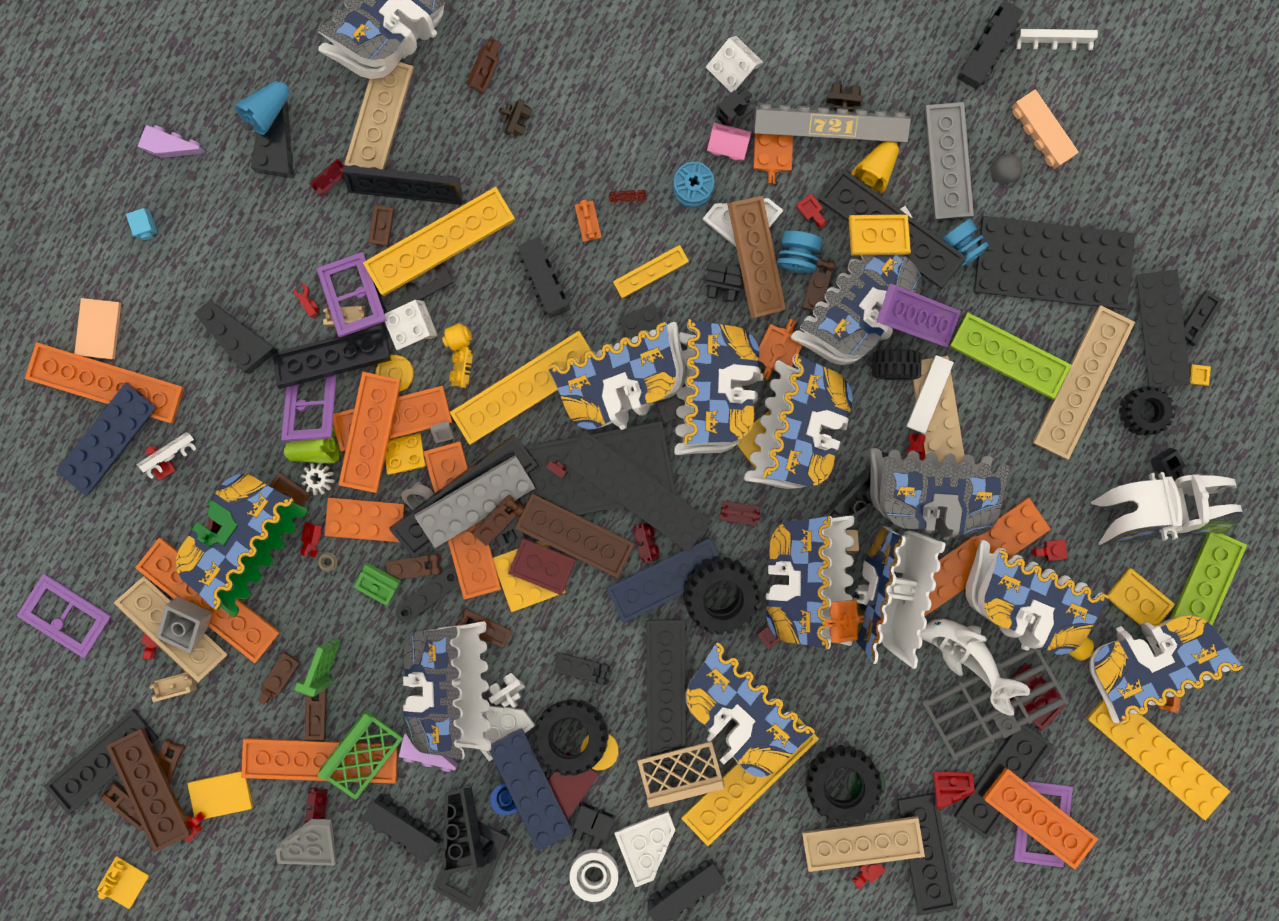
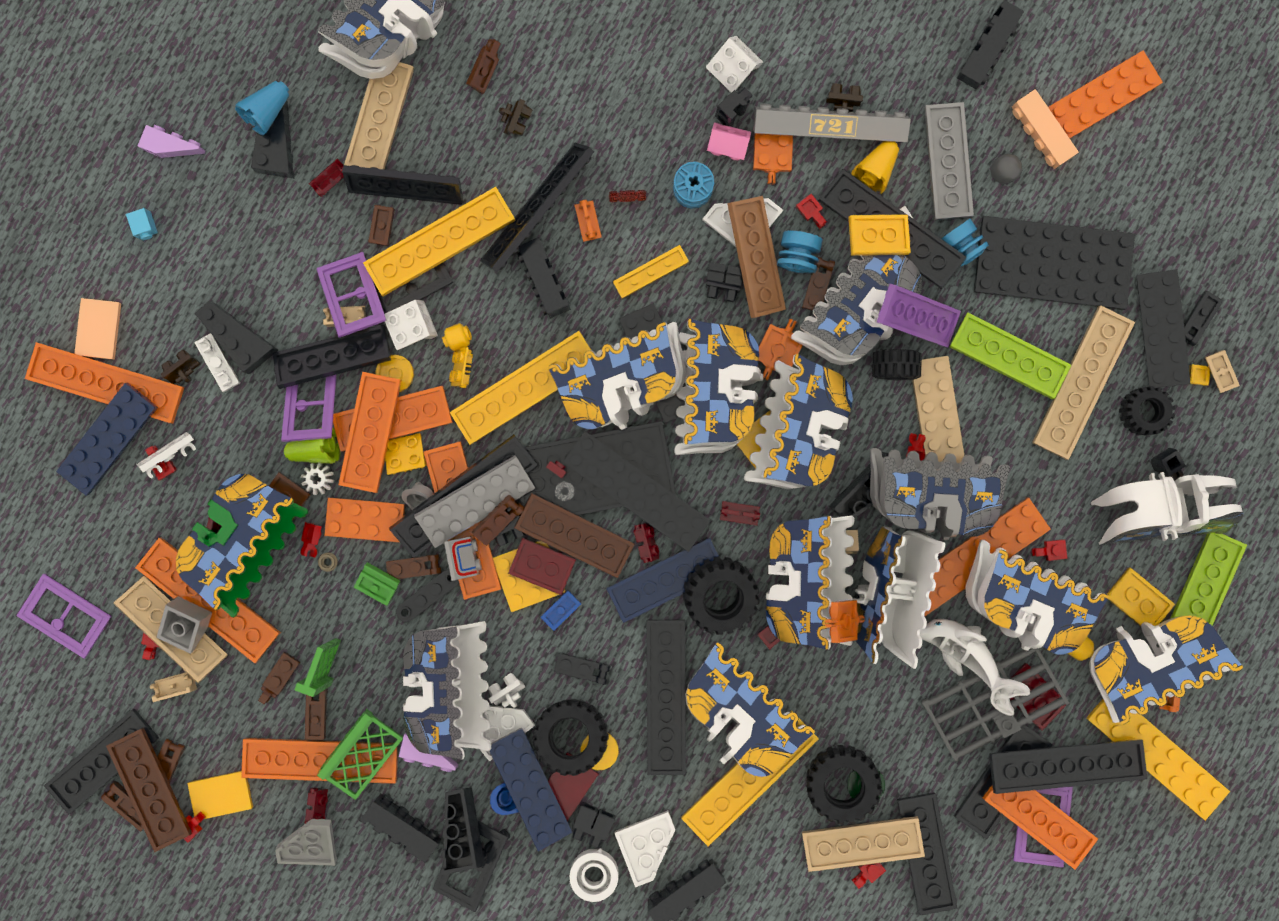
(122, 883): yellow hinge -> none
(181, 369): none -> dark brown hips
(217, 362): none -> white plate
(309, 305): red plate -> none
(442, 432): light grey tile -> none
(462, 558): none -> light grey slope
(494, 632): reddish brown plate -> none
(538, 204): none -> black plate
(560, 486): none -> clear plate
(561, 610): none -> blue plate
(686, 790): tan fence -> none
(929, 394): white tile -> none
(951, 787): red wing -> none
(1056, 36): white hinge -> none
(1068, 766): none -> black plate
(1106, 94): none -> orange plate
(1222, 371): none -> tan hinge

